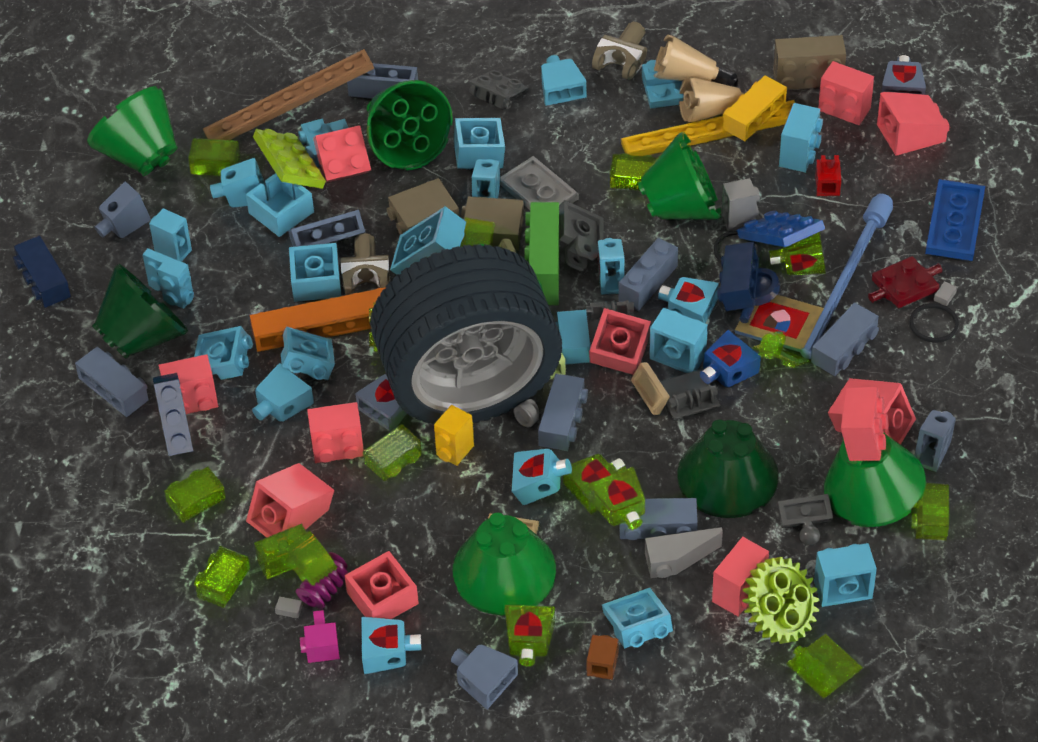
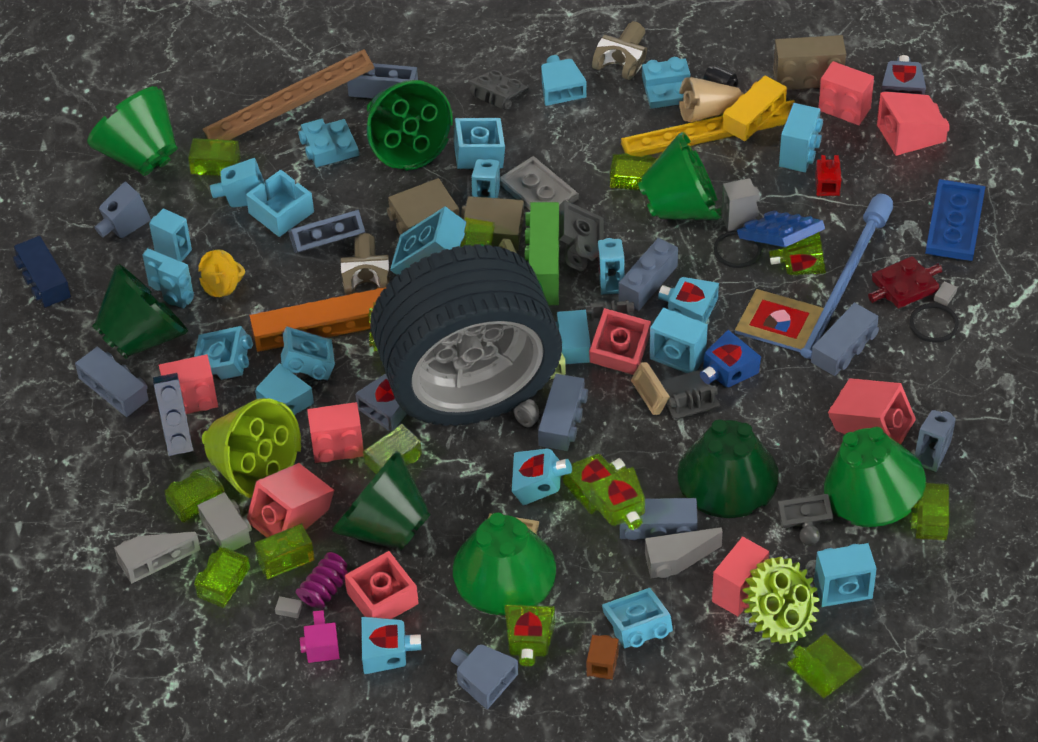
(154, 552): none -> light grey slope
(219, 273): none -> yellow tile
(224, 522): none -> light grey brick
(253, 443): none -> lime cone
(289, 158): lime plate -> none
(309, 559): clear neon green brick -> none
(315, 272): medium azure brick -> none
(342, 154): coral brick -> none
(386, 508): none -> dark green cone
(454, 435): yellow brick -> none
(680, 61): tan cone -> none
(738, 276): dark blue brick -> none
(766, 290): dark blue piece -> none
(772, 346): clear neon green hinge -> none
(864, 424): coral brick -> none

